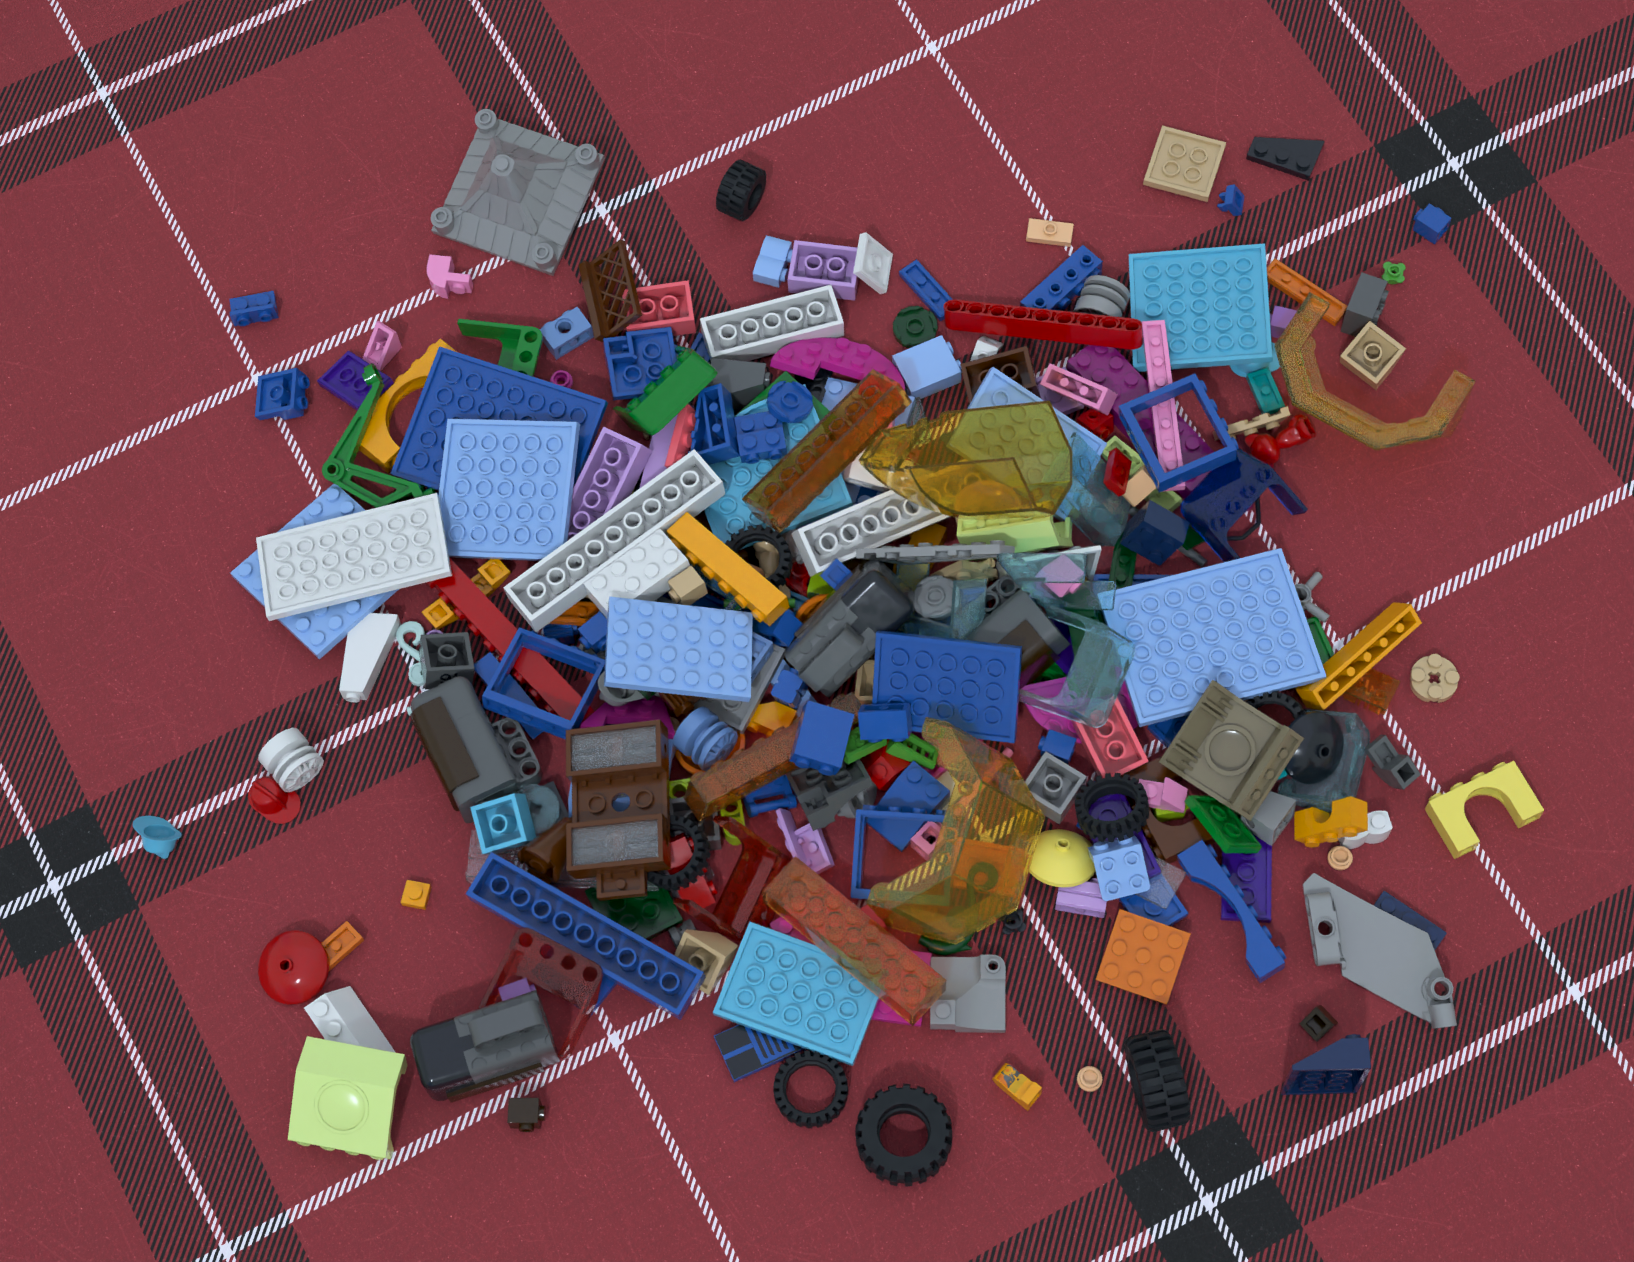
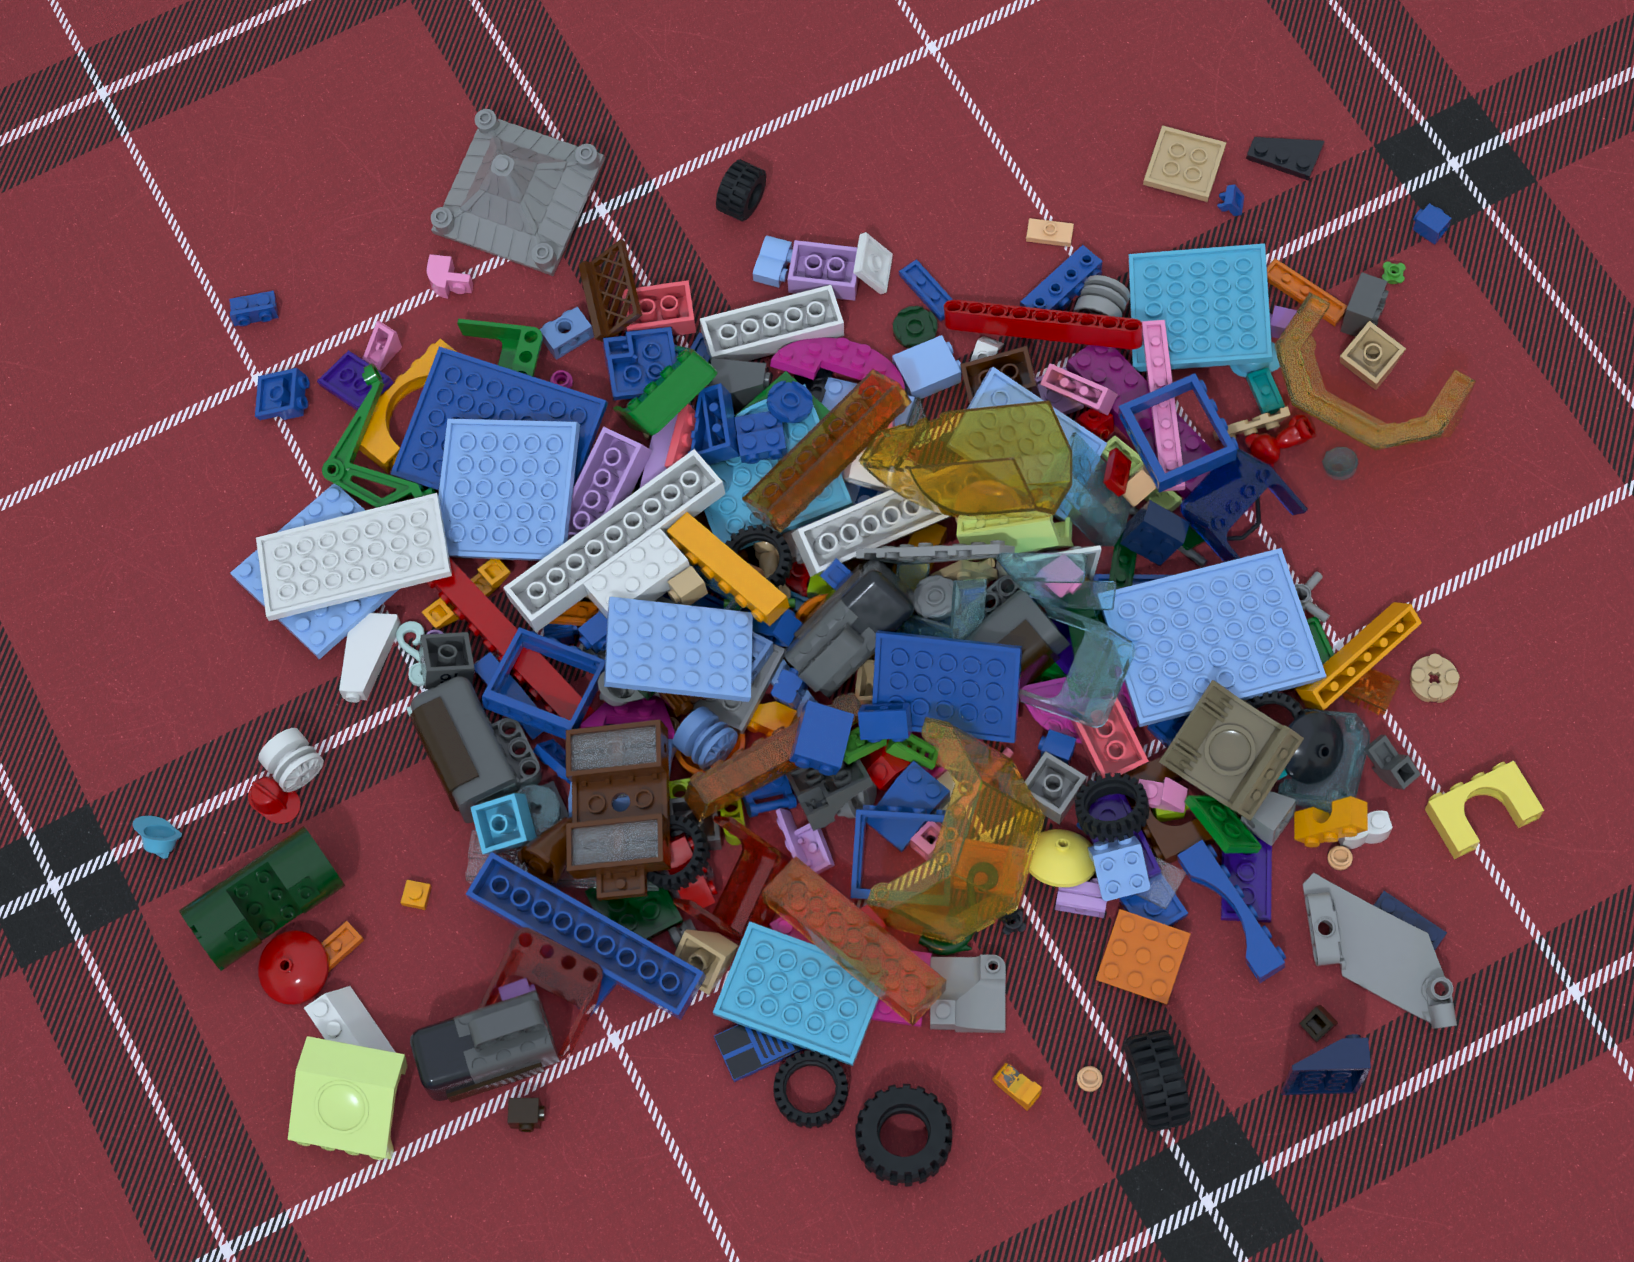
(261, 898): none -> dark green cylinder
(554, 756): none -> blue bracket
(1340, 463): none -> clear light blue hair

